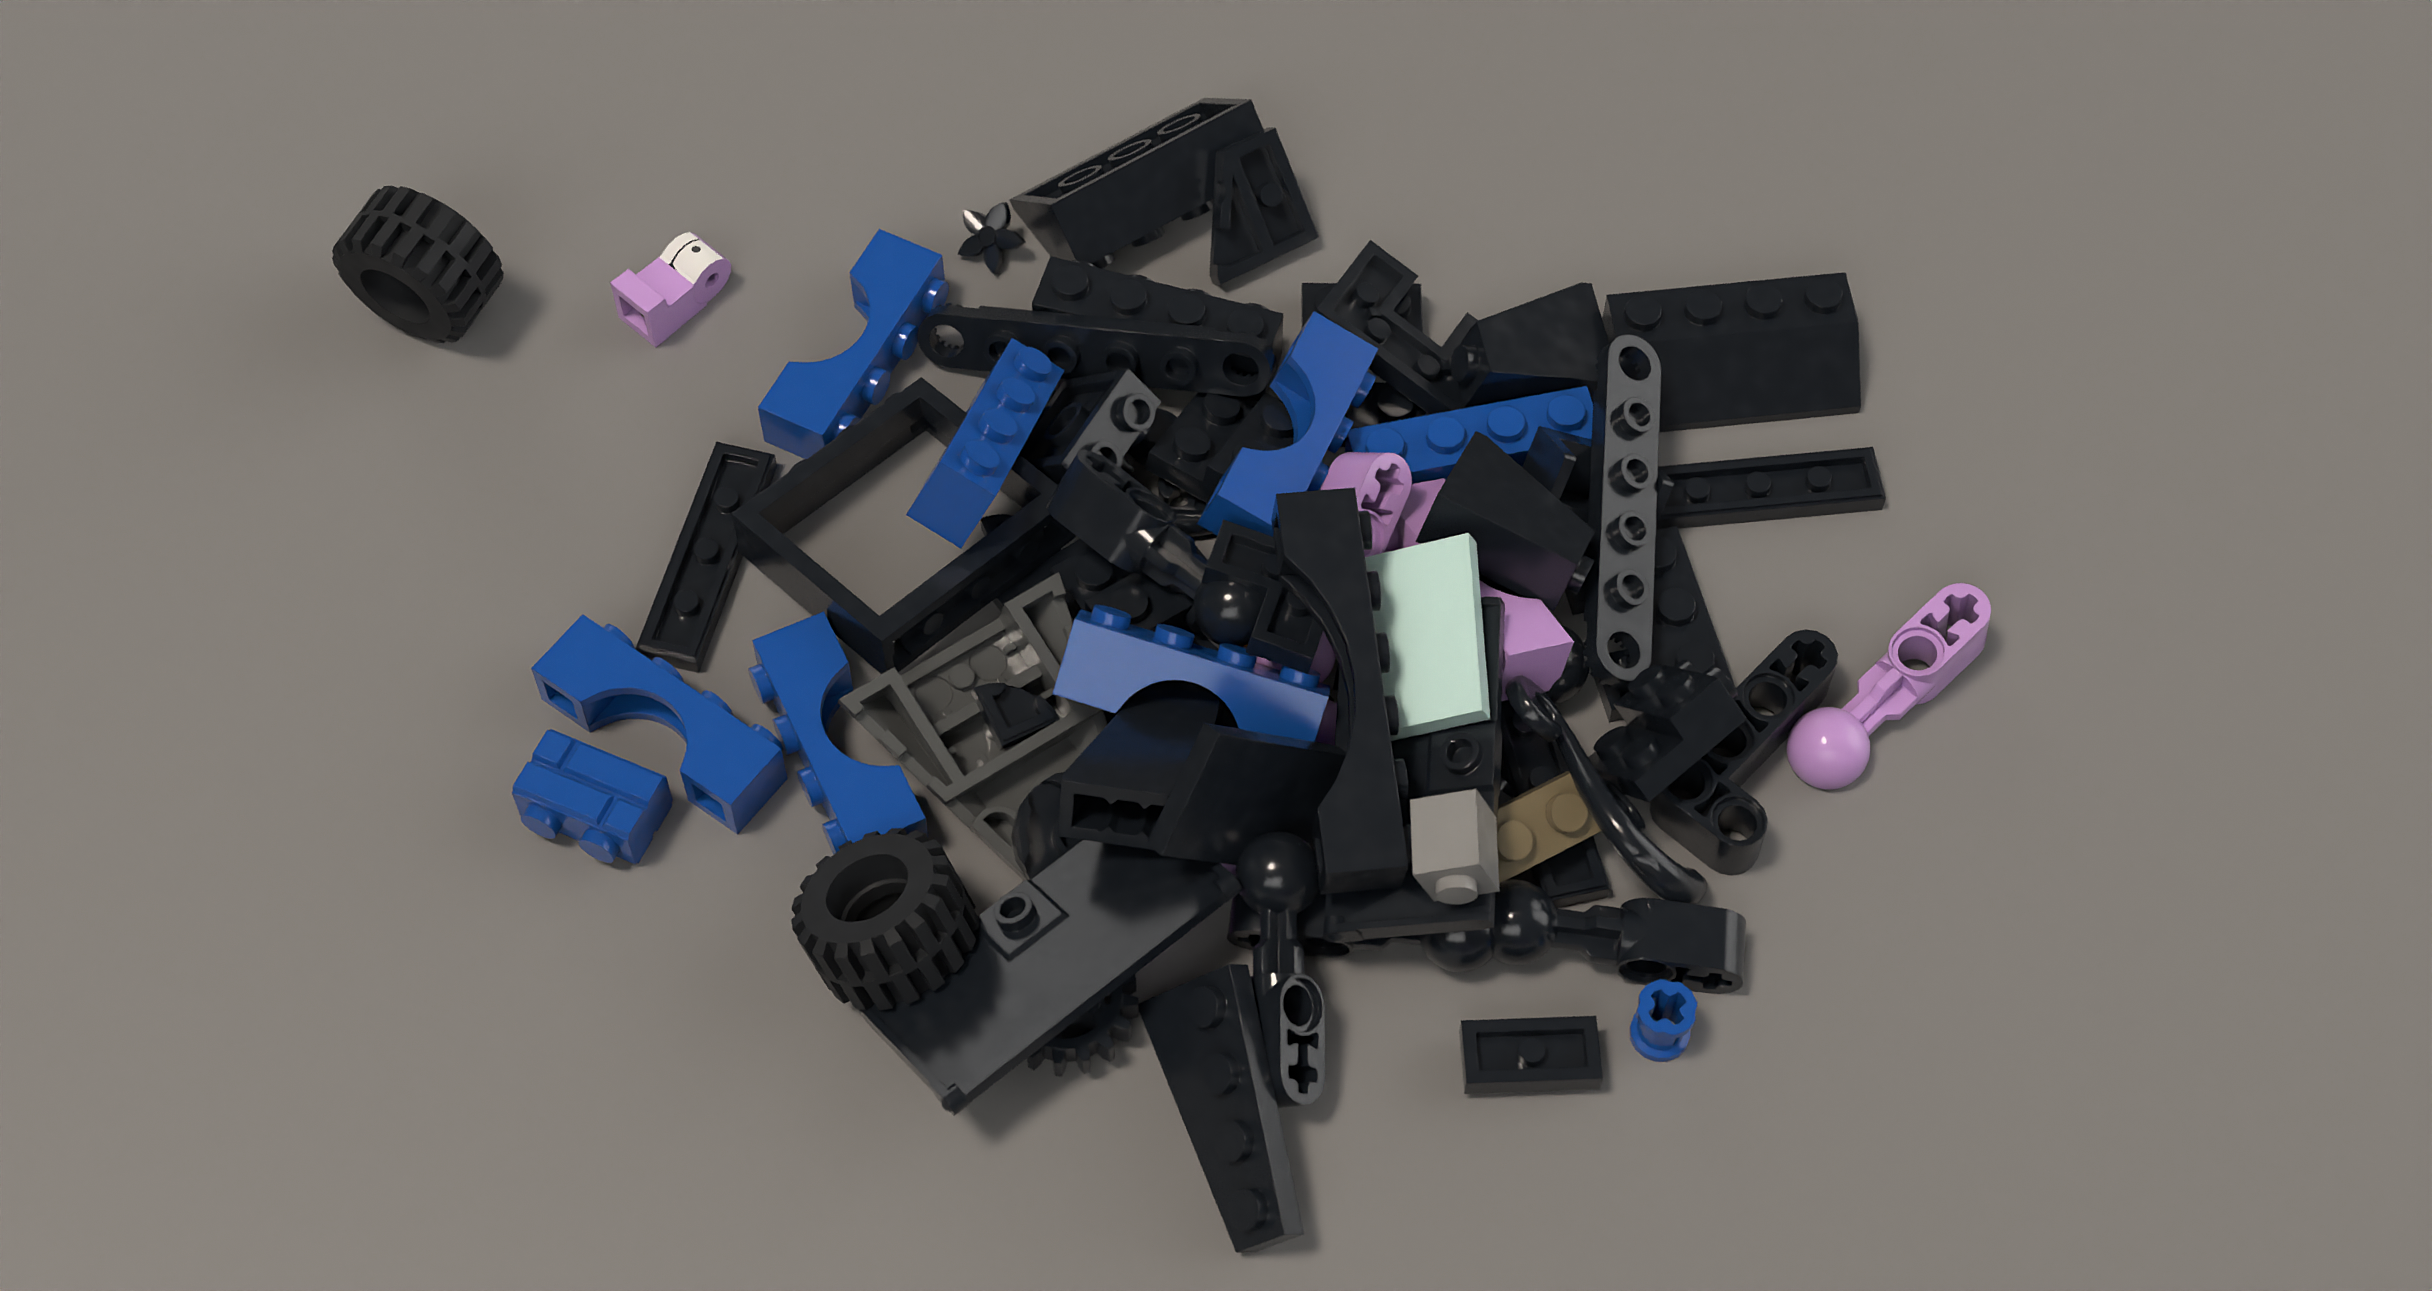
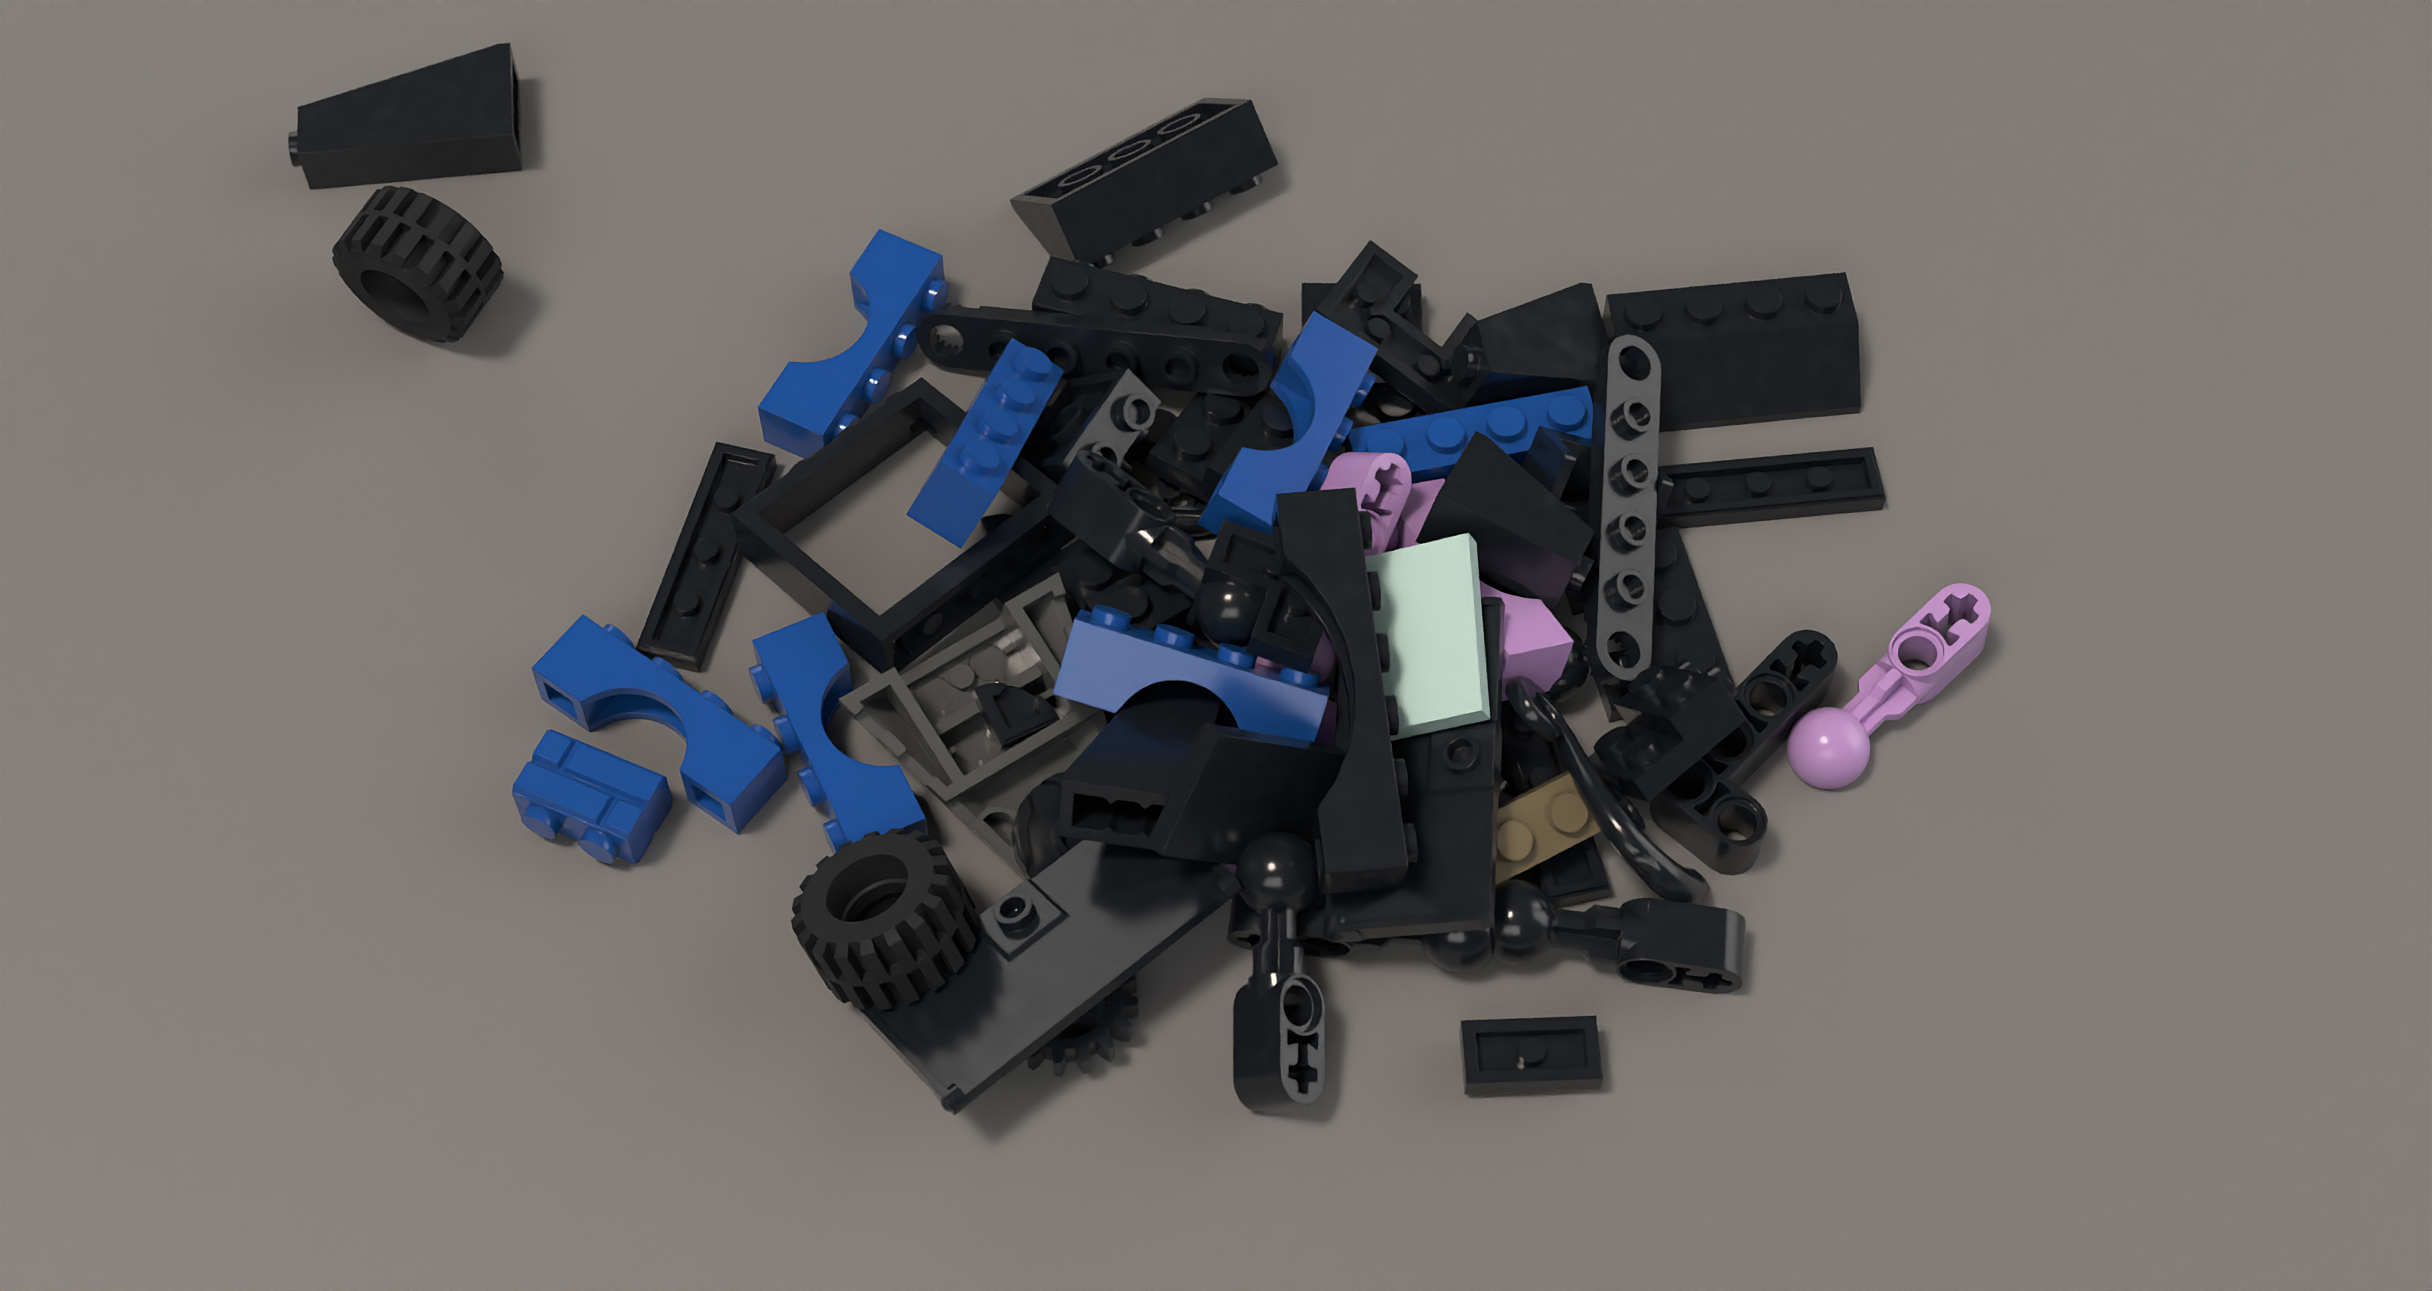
(416, 125): none -> black slope
(670, 288): lavender leg -> none
(990, 235): black plant -> none
(1224, 1090): black wing -> none
(1255, 207): black wing -> none
(1454, 846): light grey brick -> none
(1665, 1002): blue bush -> none

